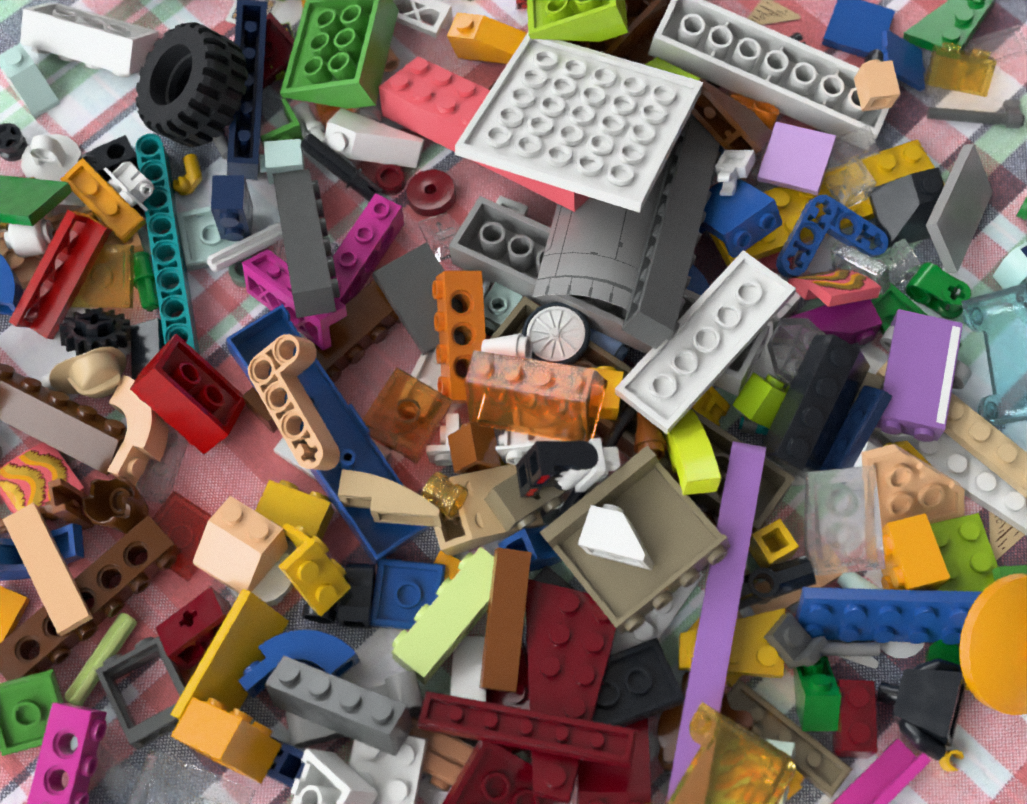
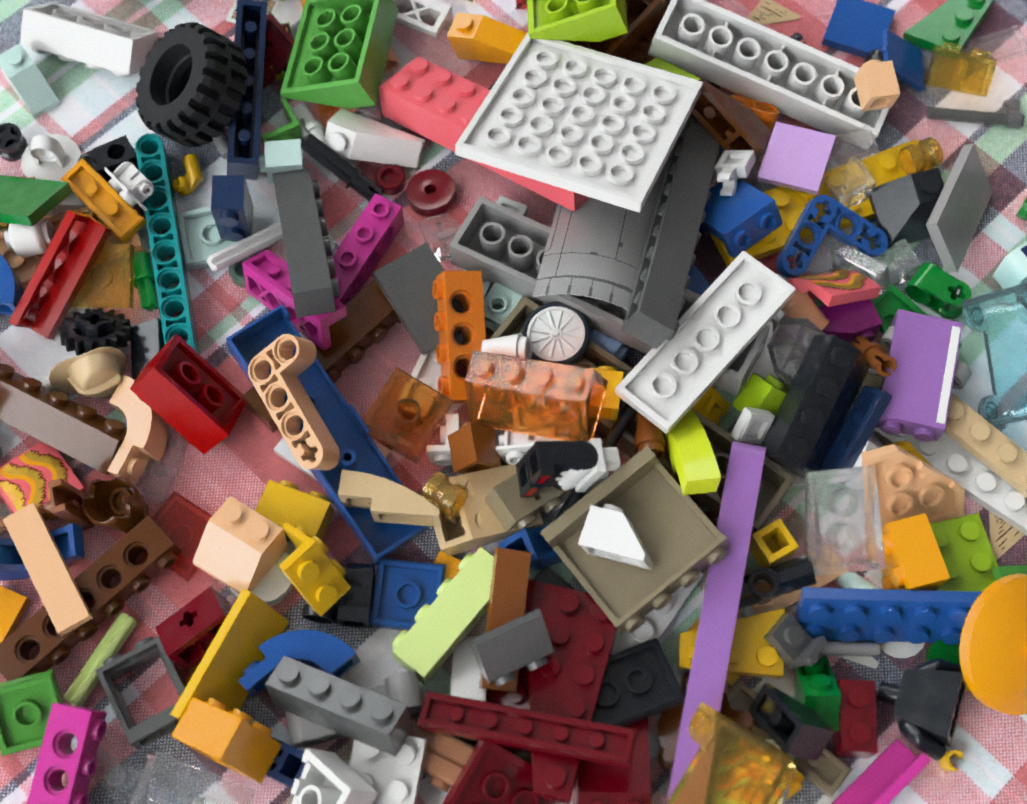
(512, 647): none -> dark grey slope
(752, 425): none -> white tile
(790, 723): none -> black slope
(803, 307): none -> nougat cone
(876, 356): none -> dark orange pin
(924, 155): none -> clear yellow wheel

